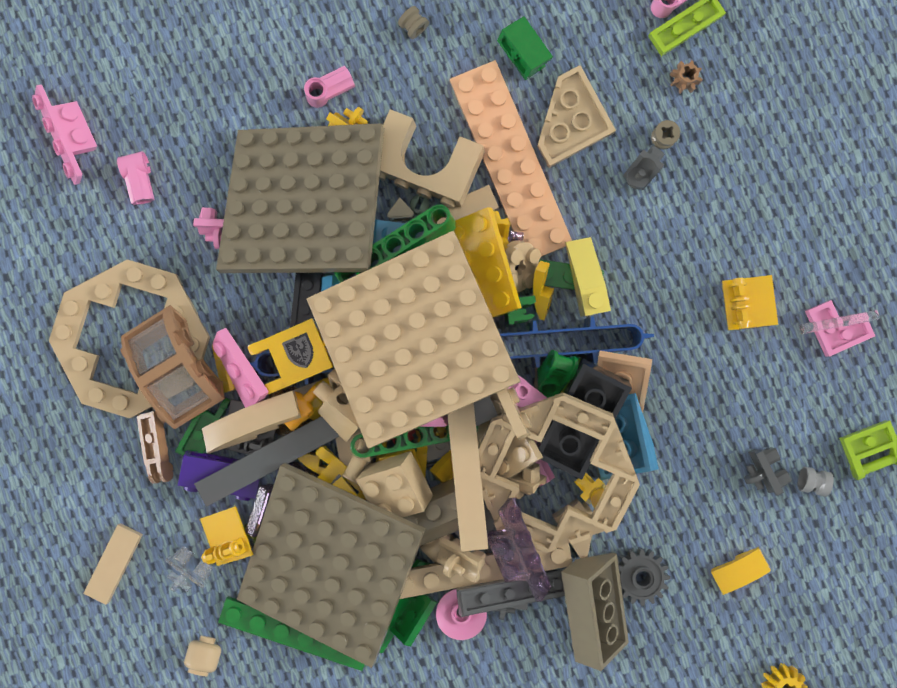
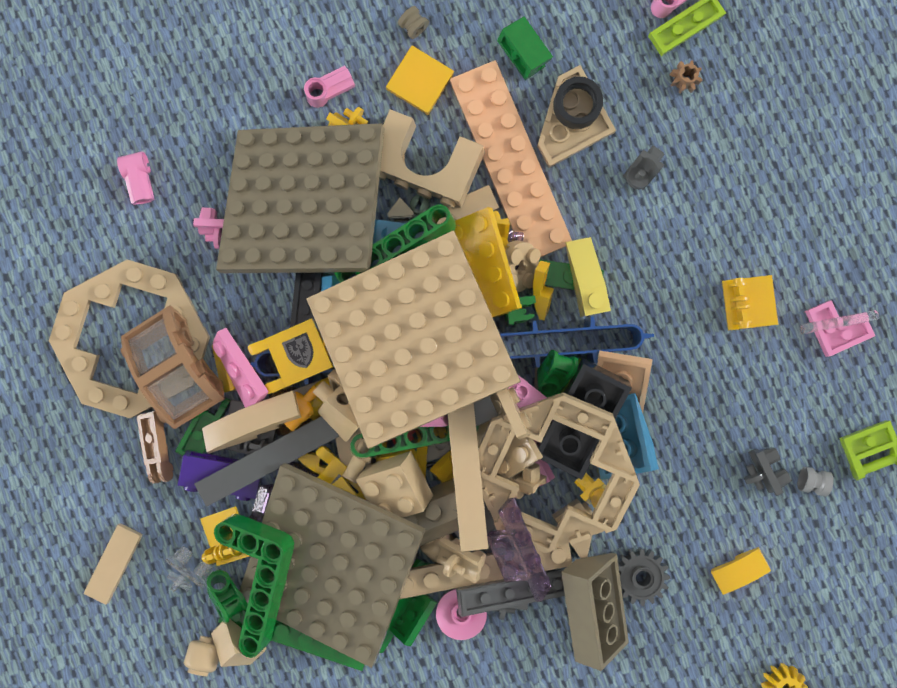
(68, 130): bright pink bracket -> none
(226, 643): none -> tan slope
(227, 600): none -> green piece
(266, 586): none -> green beam
(419, 80): none -> yellow tile
(578, 83): none -> black tyre
(661, 139): dark tan wheel -> none

